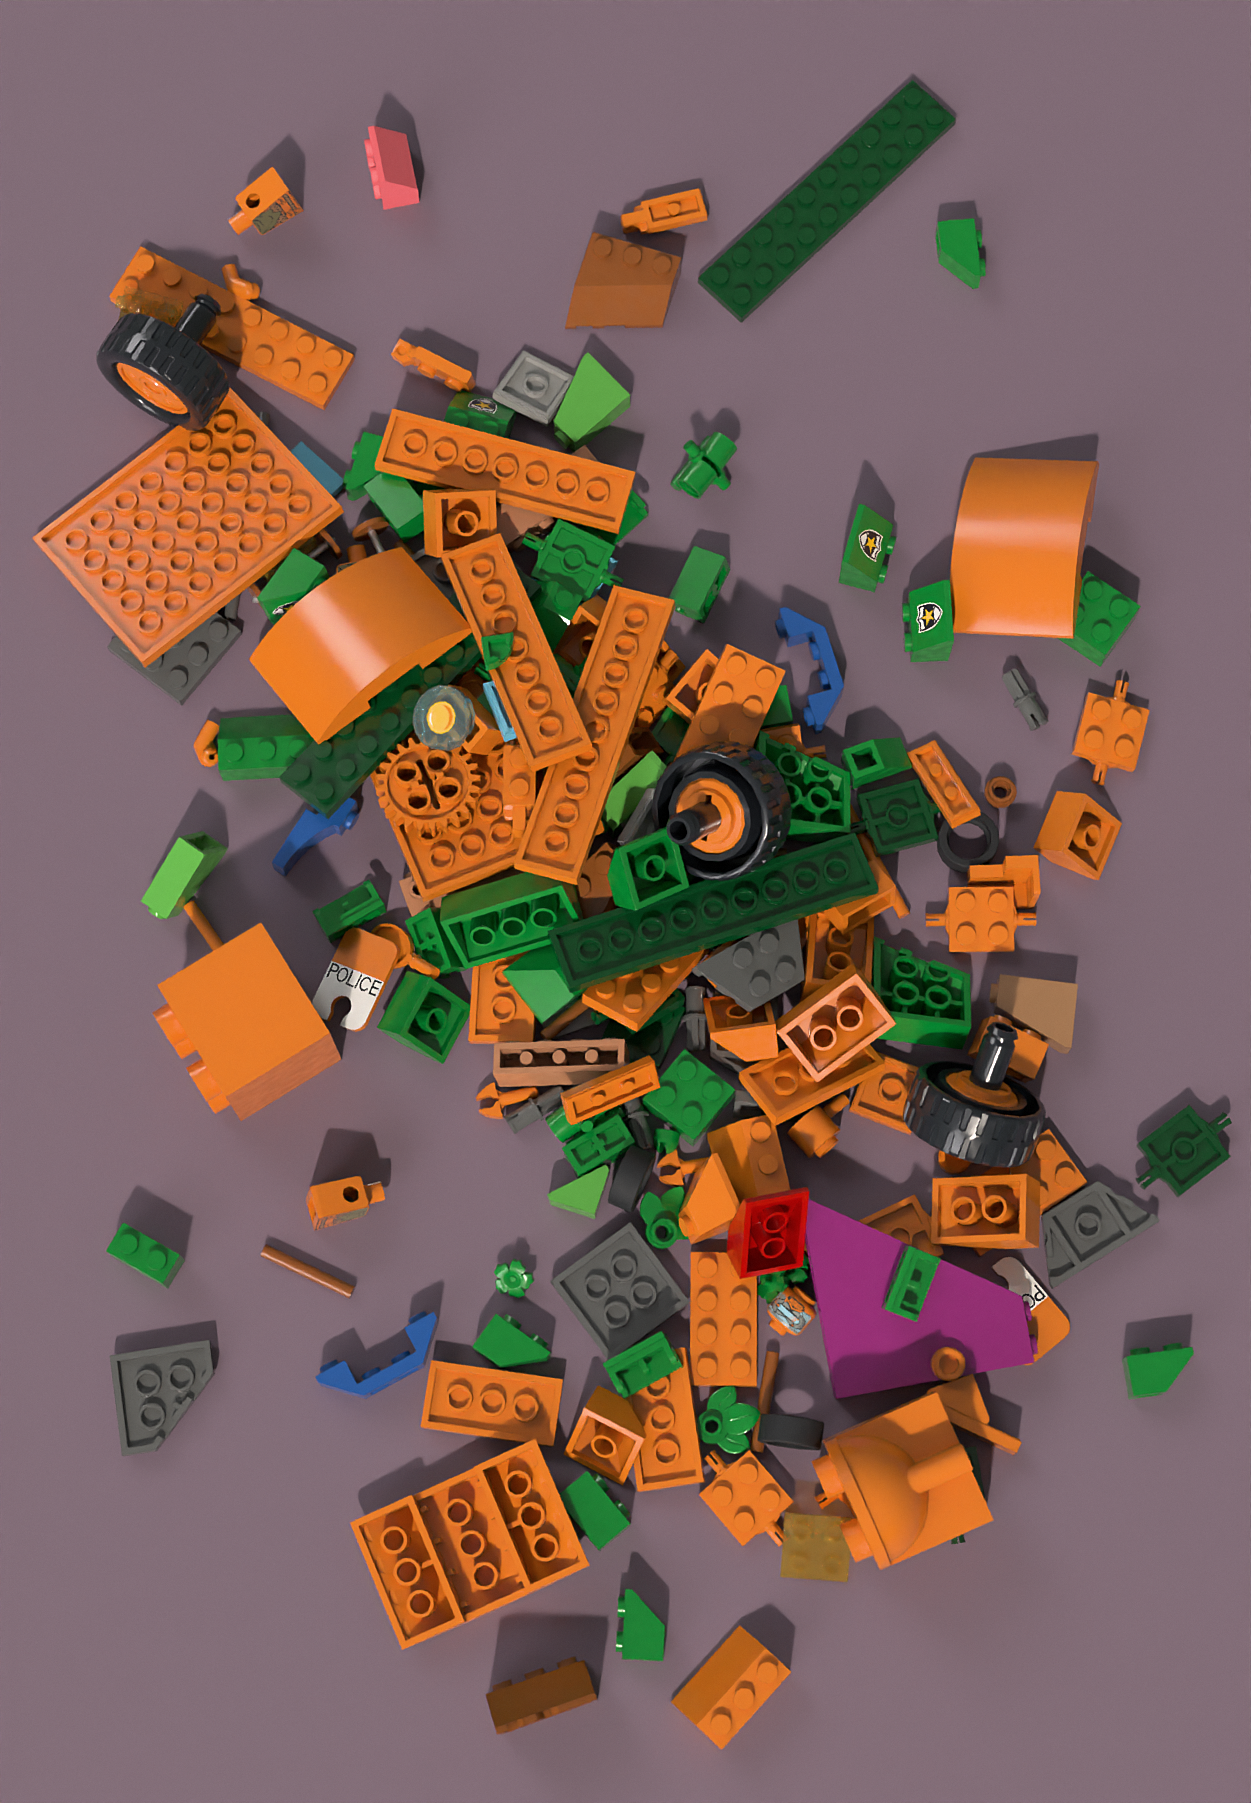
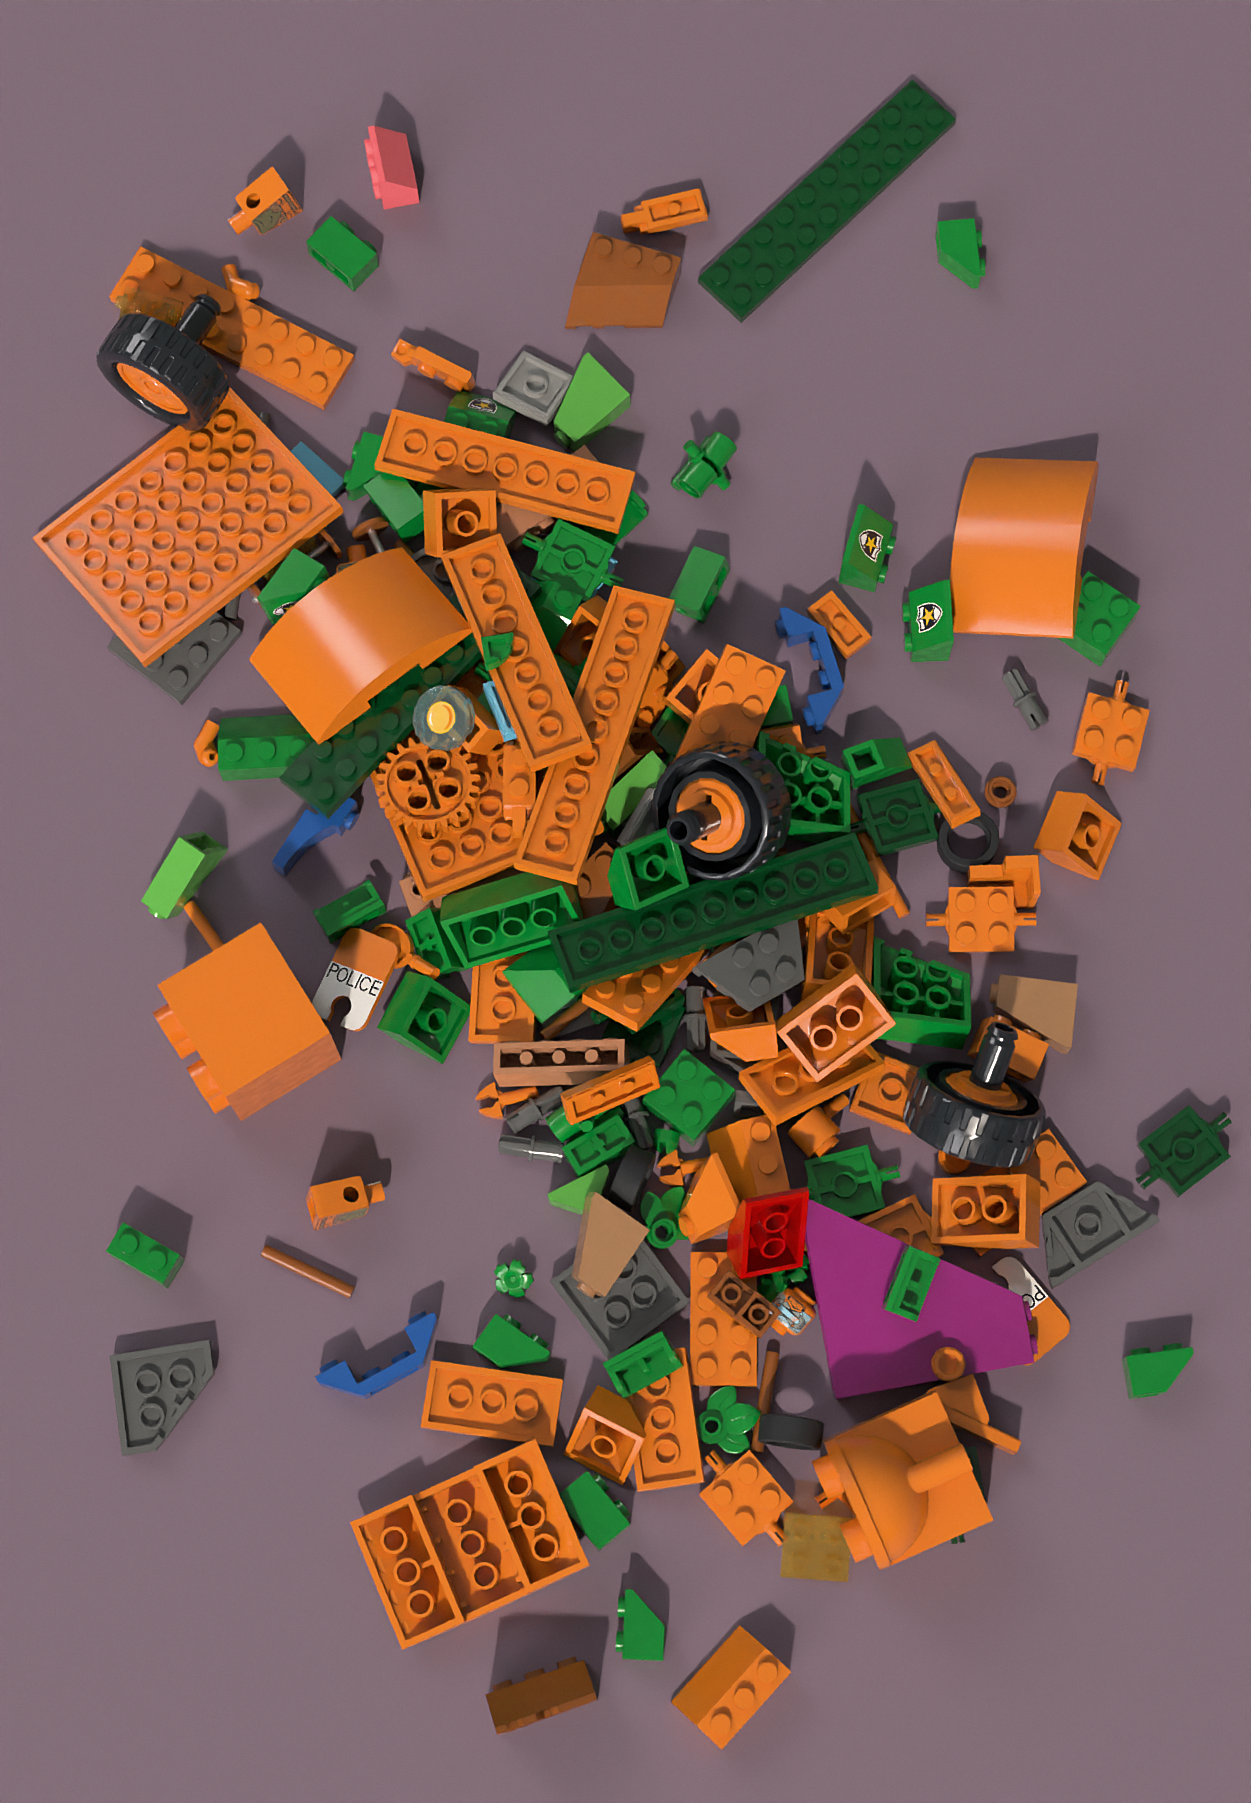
(343, 253): none -> green brick
(530, 1148): none -> dark grey axle
(604, 1245): none -> medium nougat slope
(744, 1304): none -> dark orange slope
(840, 624): none -> orange plate
(848, 1181): none -> green plate

